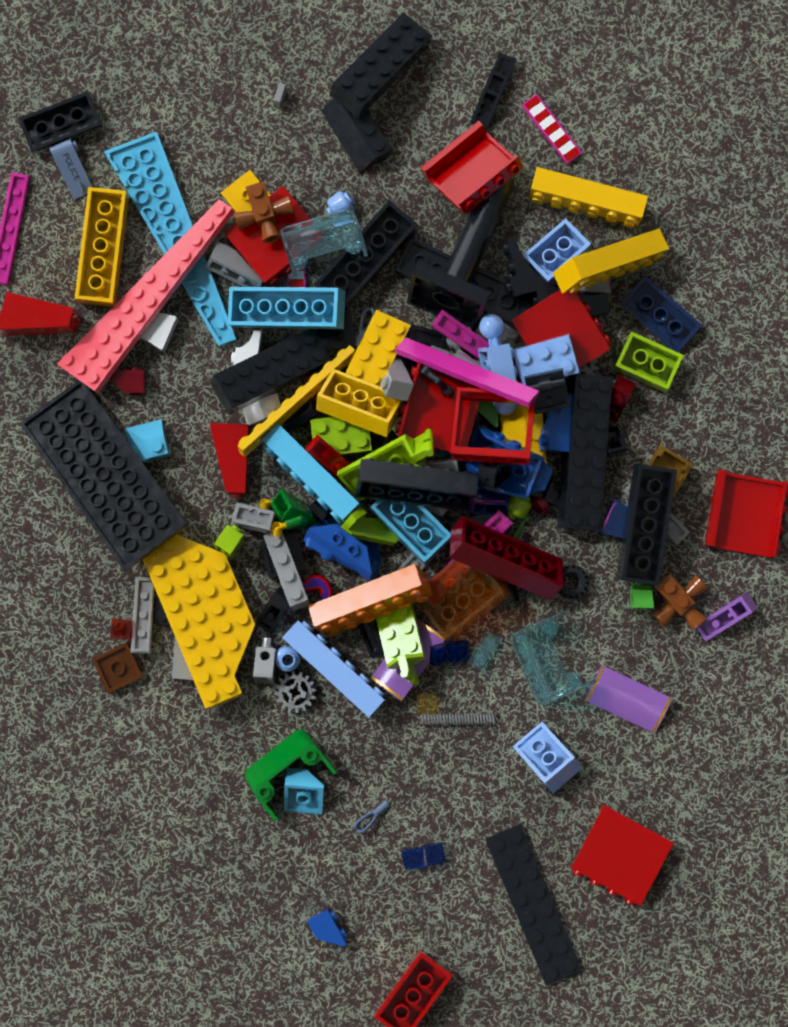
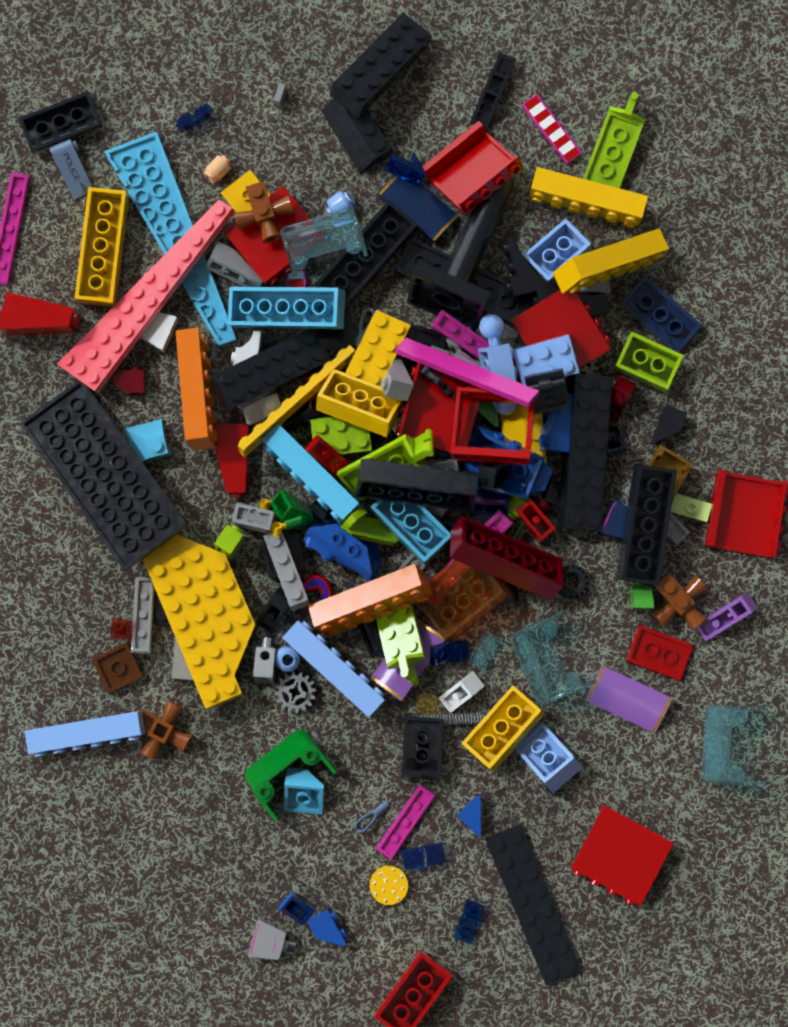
(85, 732): none -> light blue brick
(163, 730): none -> dark orange brick
(189, 121): none -> clear blue slope
(195, 389): none -> orange brick
(217, 169): none -> light nougat brick
(269, 941): none -> light grey torso
(296, 908): none -> blue slope
(388, 885): none -> yellow tile
(405, 822): none -> dark pink tile
(407, 170): none -> clear blue slope
(421, 205): none -> dark blue slope
(422, 748): none -> black slope
(461, 692): none -> white slope
(468, 921): none -> clear blue slope
(472, 815): none -> blue slope
(503, 728): none -> yellow slope
(535, 521): none -> red slope
(615, 145): none -> lime hinge
(659, 652): none -> red tile
(669, 424): none -> black slope
(691, 508): none -> yellowish green plate
(717, 744): none -> clear light blue windscreen

